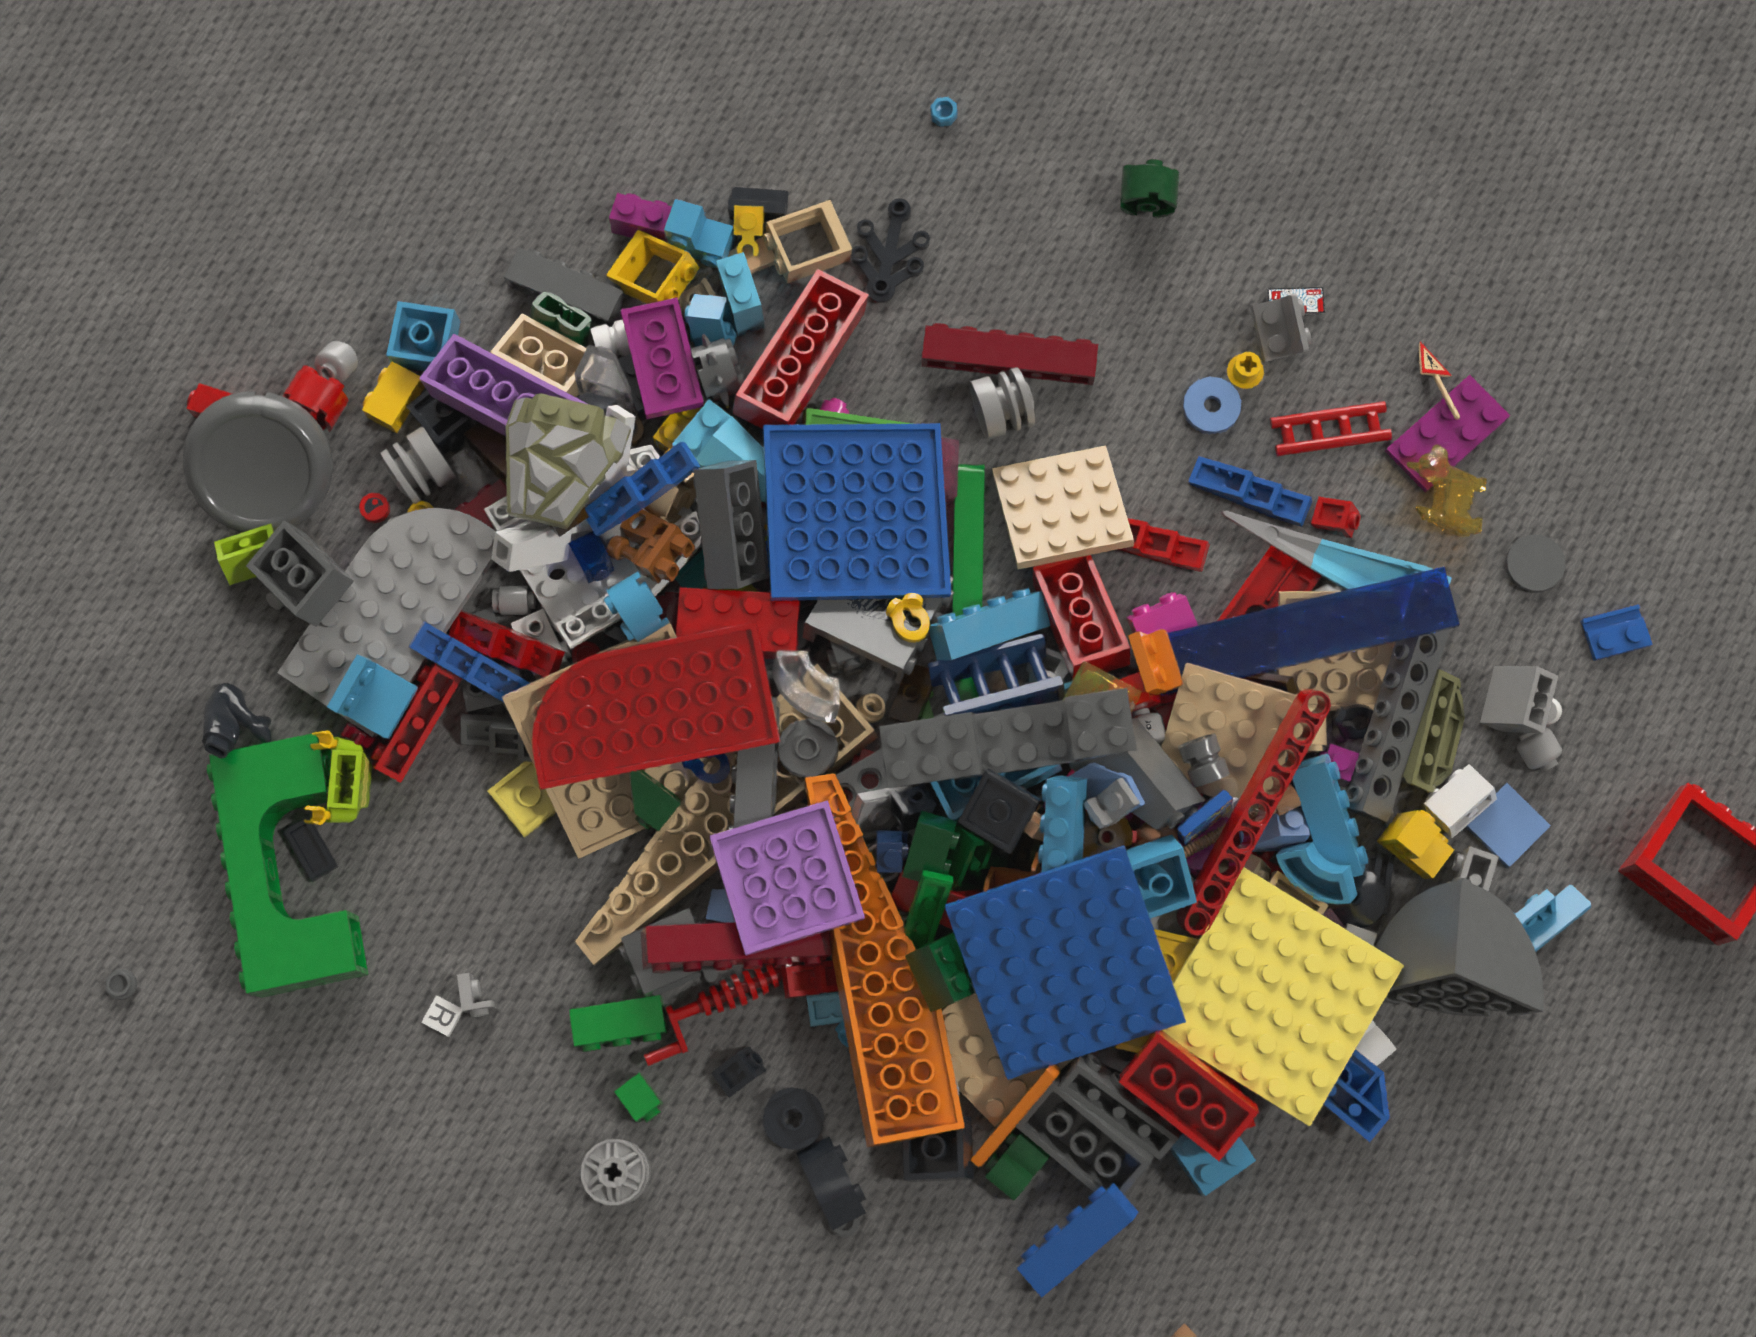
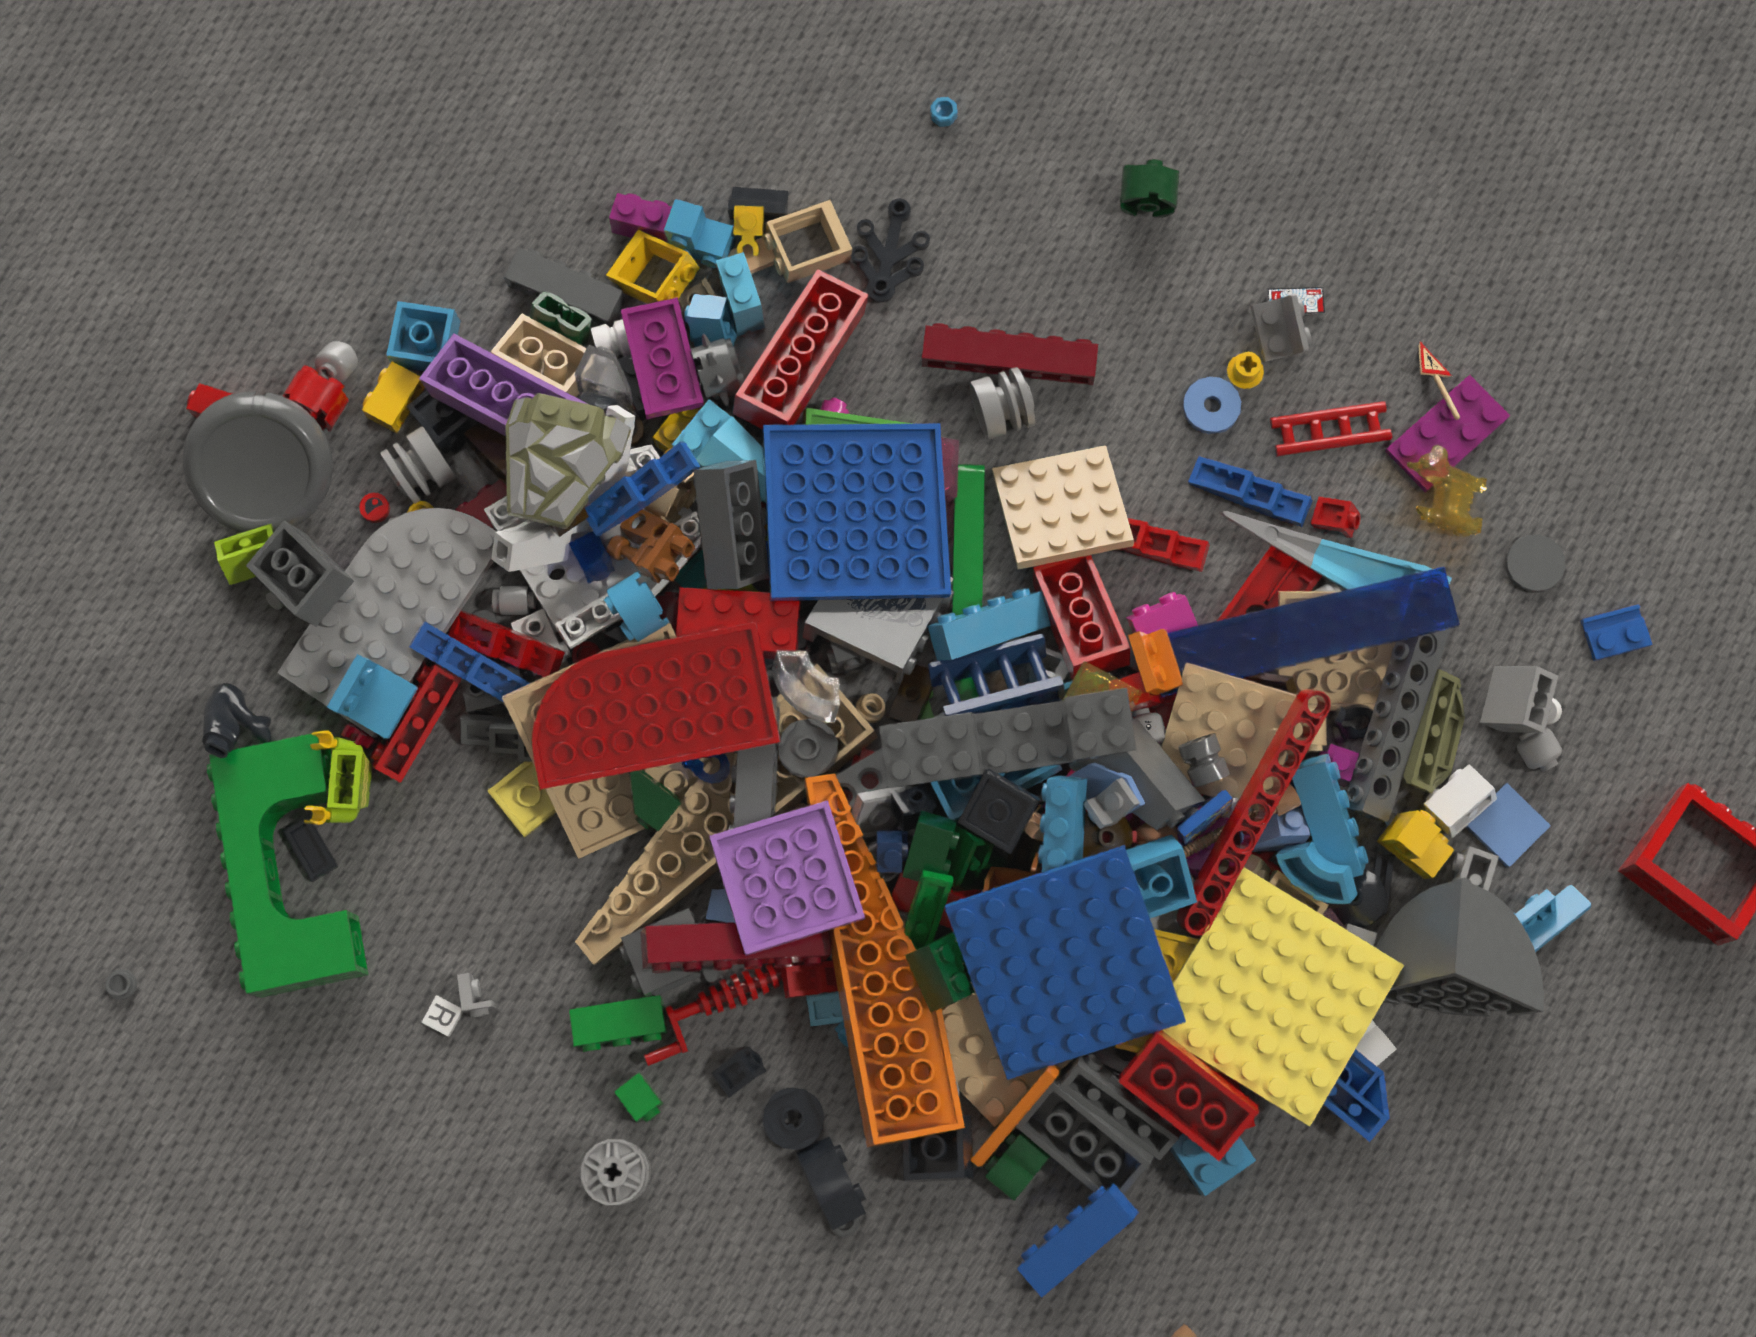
(913, 603): yellow piece -> none

